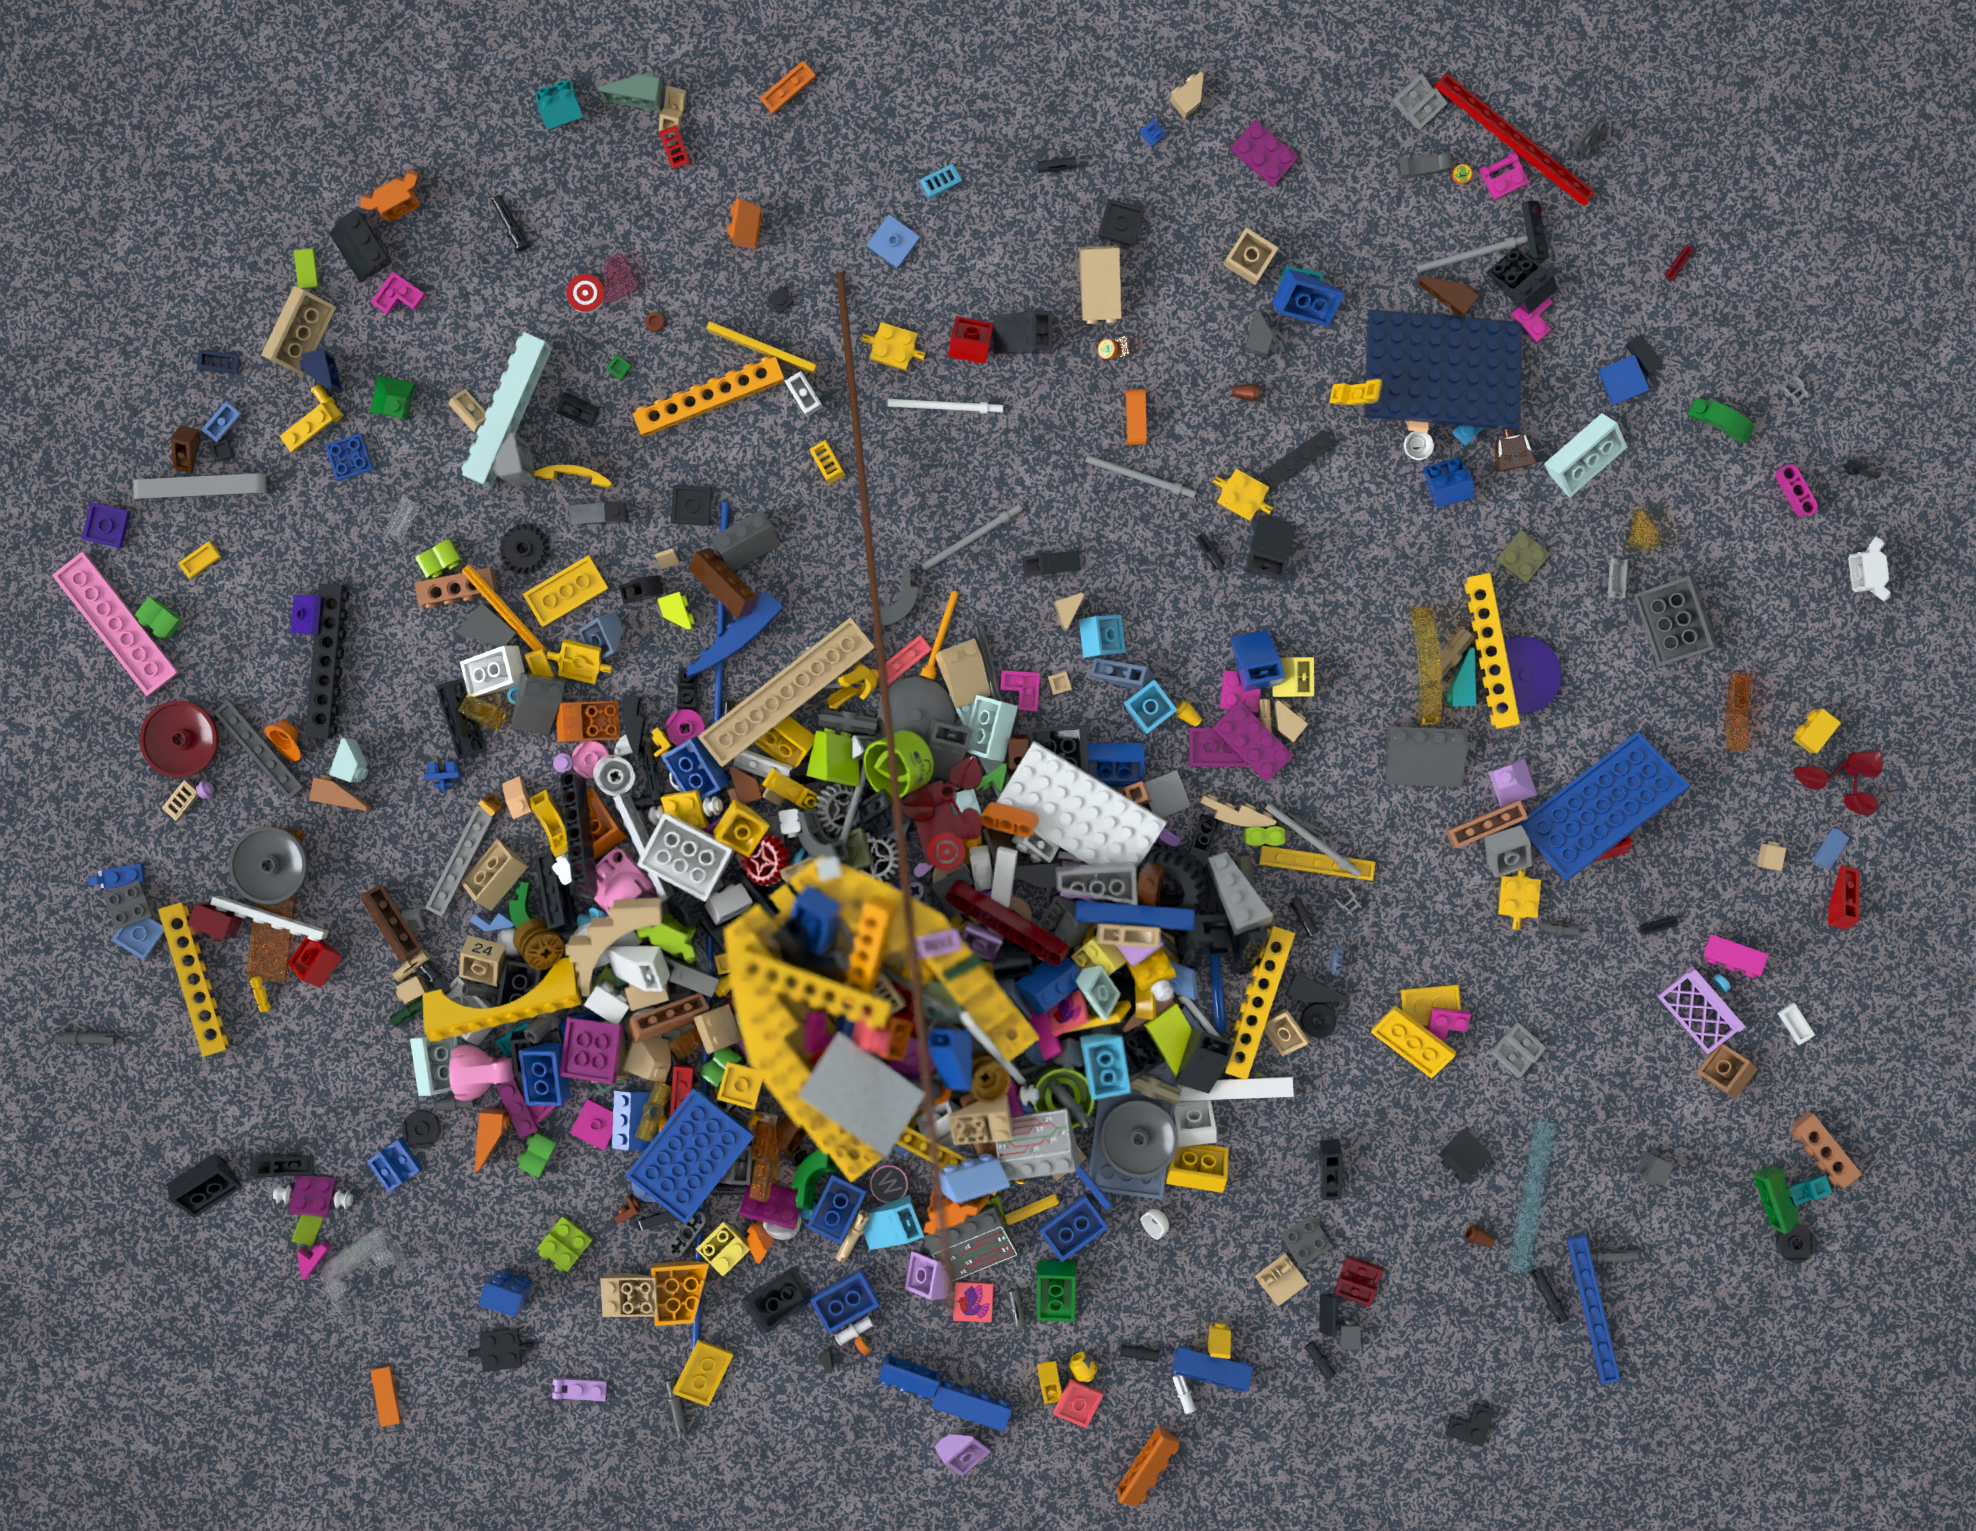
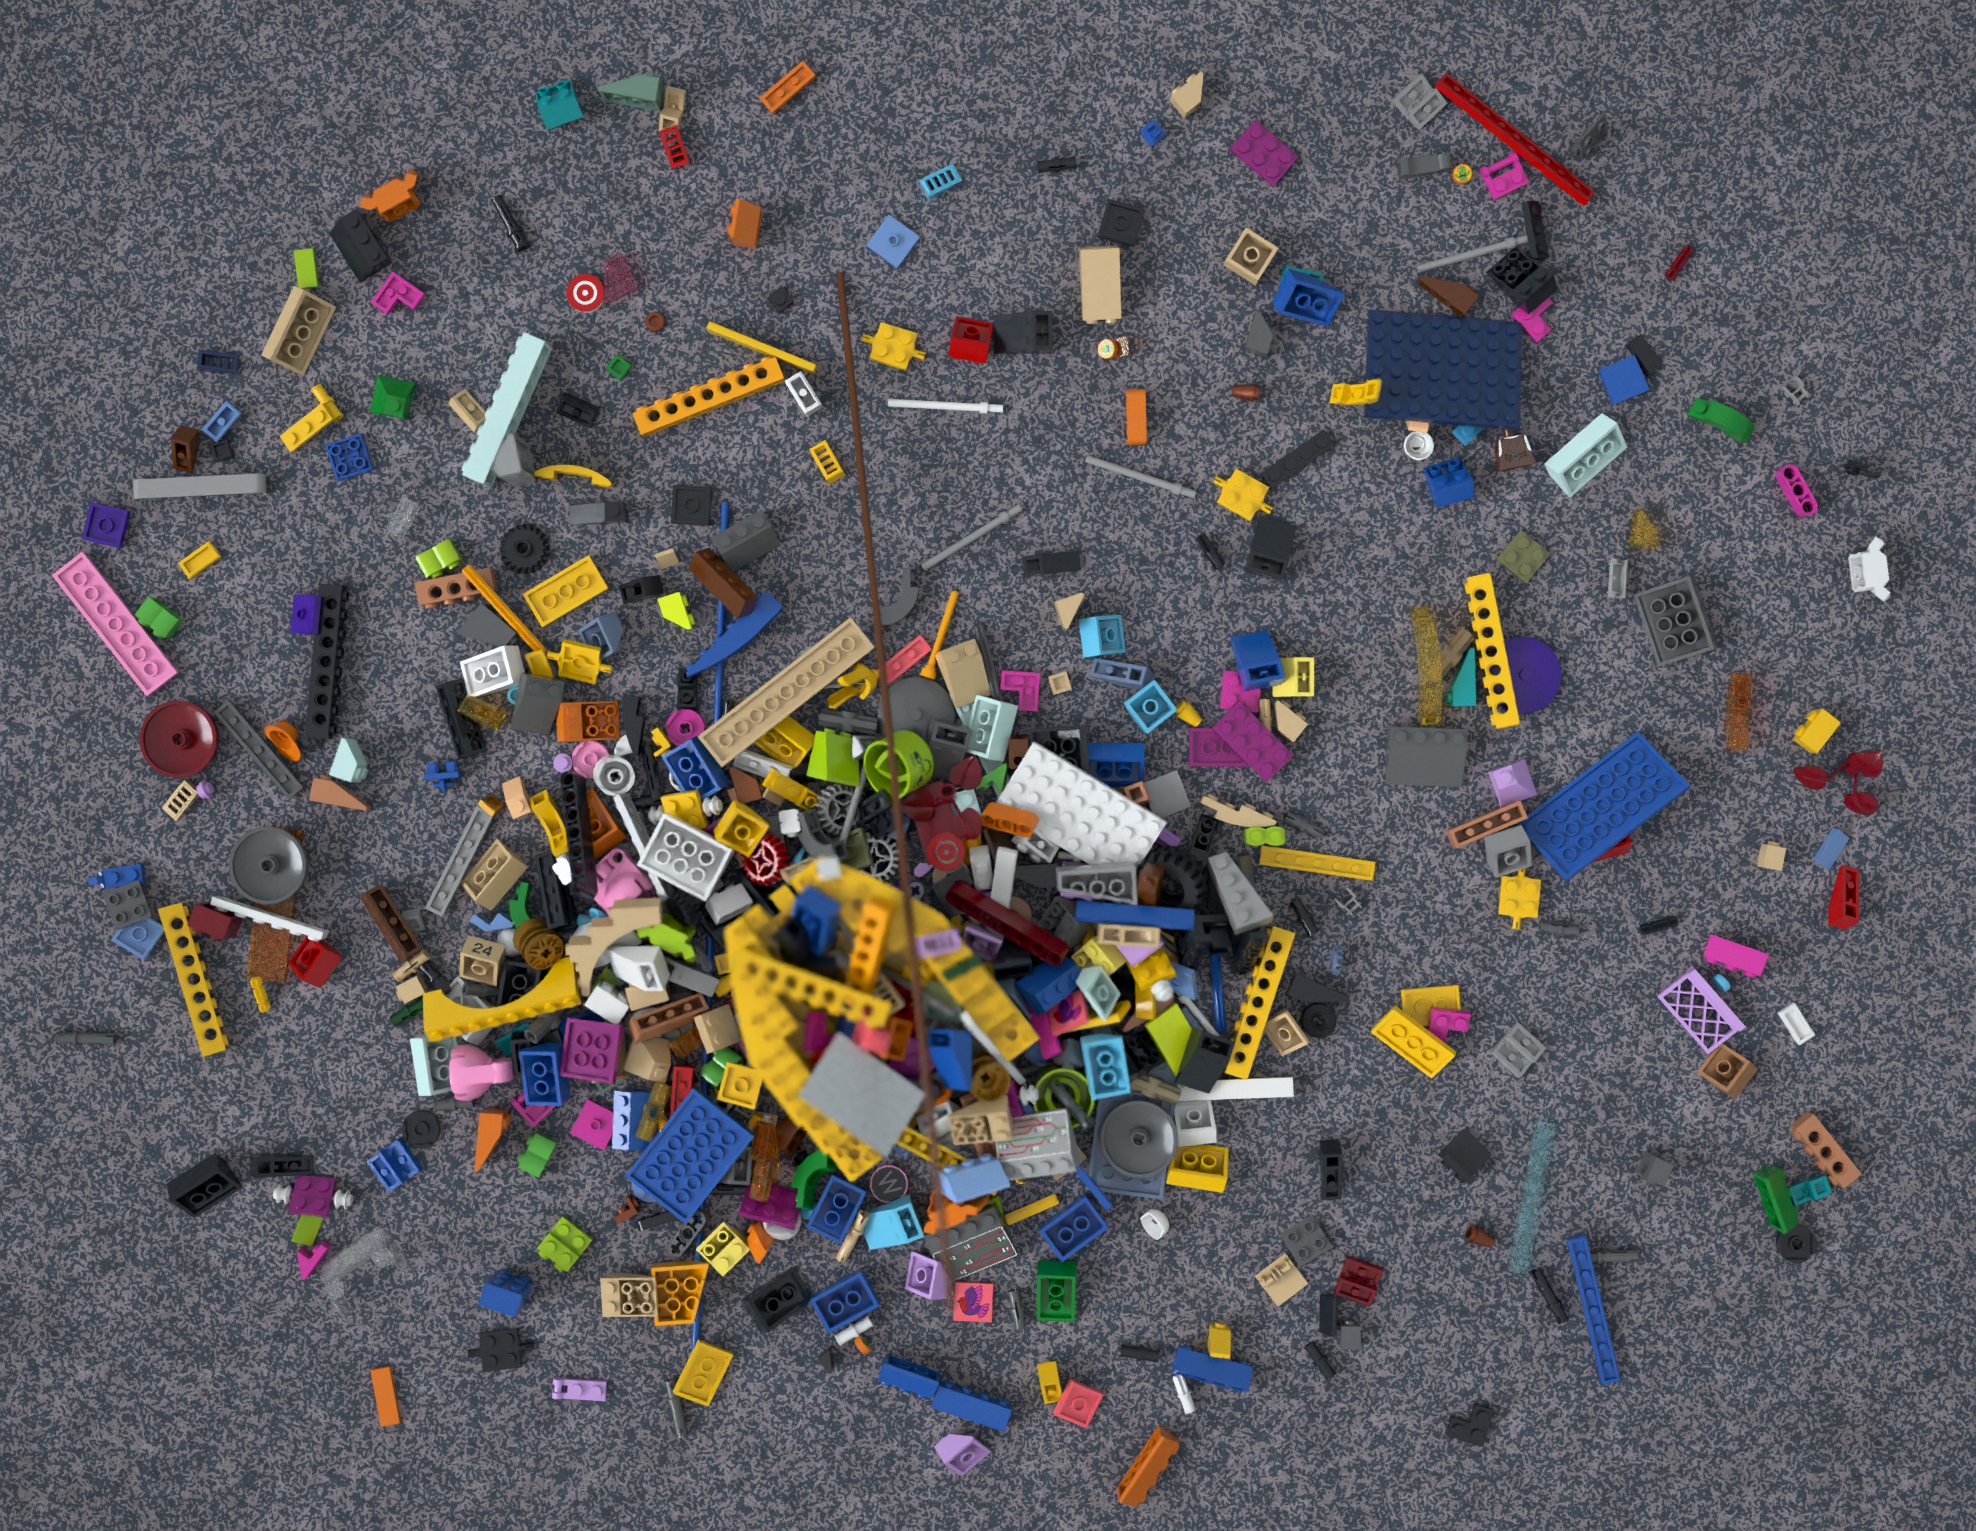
(321, 367): dark blue slope -> none
(517, 1108): magenta plate -> none
(1083, 1367): yellow head -> none
(1343, 862): light grey bar -> none

